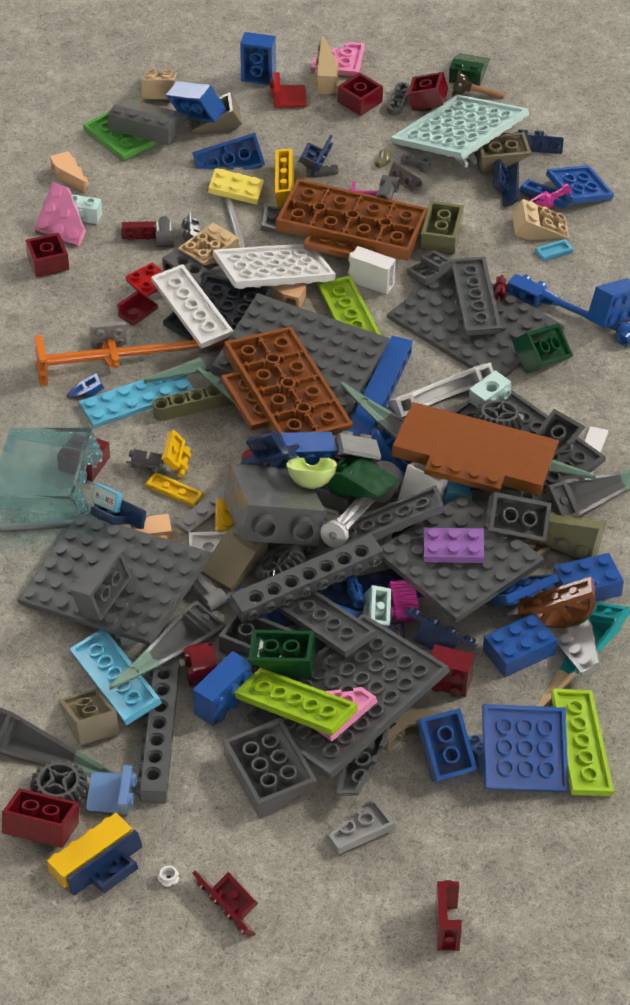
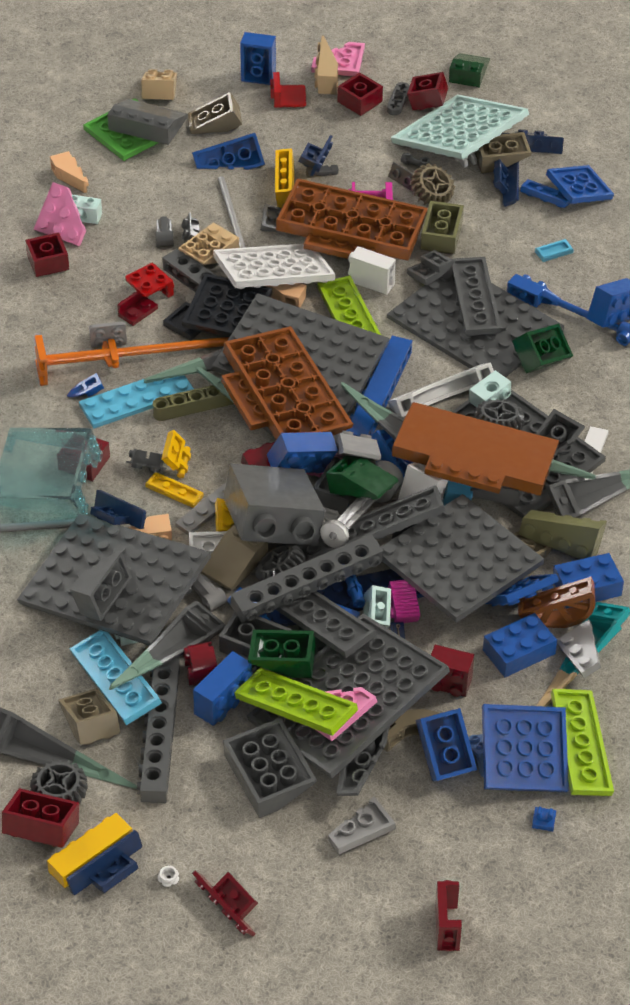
(107, 497): tile -> none
(111, 792): medium blue bracket -> none
(138, 230): dark red bracket -> none
(192, 306): white plate -> none
(196, 100): blue brick -> none
(235, 186): light yellow plate -> none
(268, 449): dark blue bracket -> none
(311, 475): yellowish green cylinder -> none
(385, 158): olive arm -> none
(388, 186): dark grey piece -> none
(433, 633): dark blue bracket -> none
(435, 182): none -> dark tan gear
(454, 545): medium lavender plate -> none
(462, 84): piece -> none
(500, 288): dark red axle -> none
(518, 516): dark grey slope -> none
(538, 222): tan slope -> none
(544, 819): none -> blue tile
(547, 200): dark pink piece -> none

